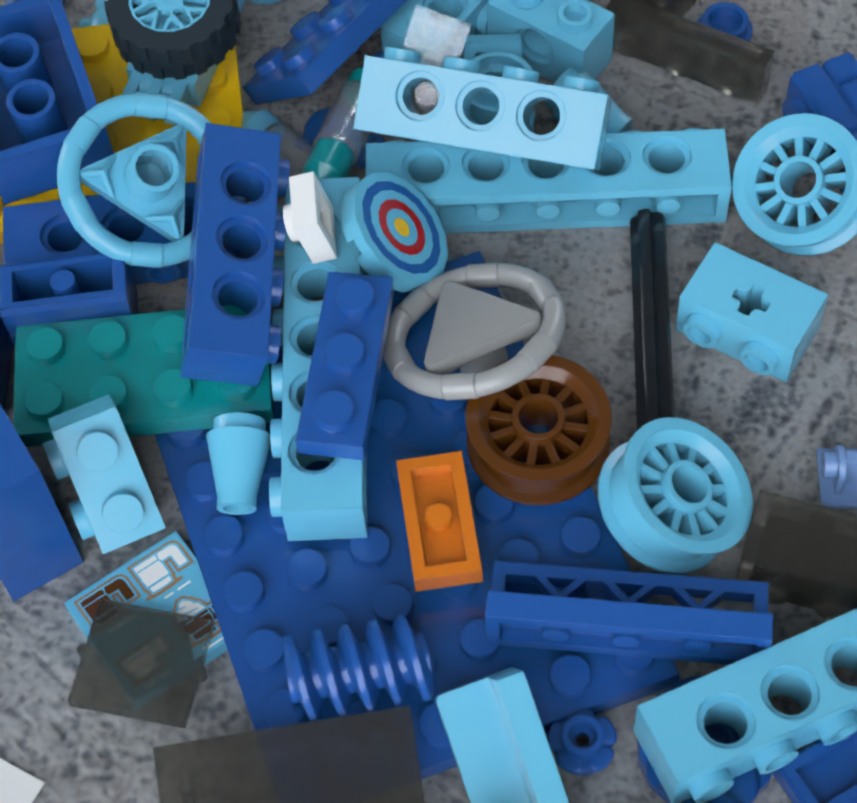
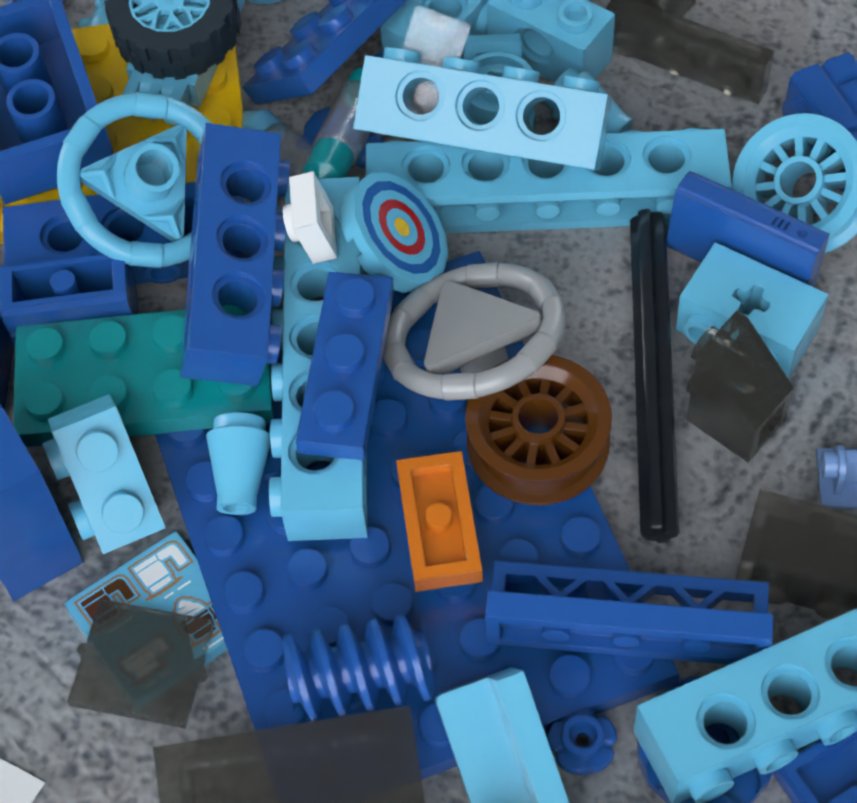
(675, 496): medium azure wheel -> none
(713, 213): none -> blue piece
(728, 19): blue plate -> none
(737, 387): none -> clear smoke slope

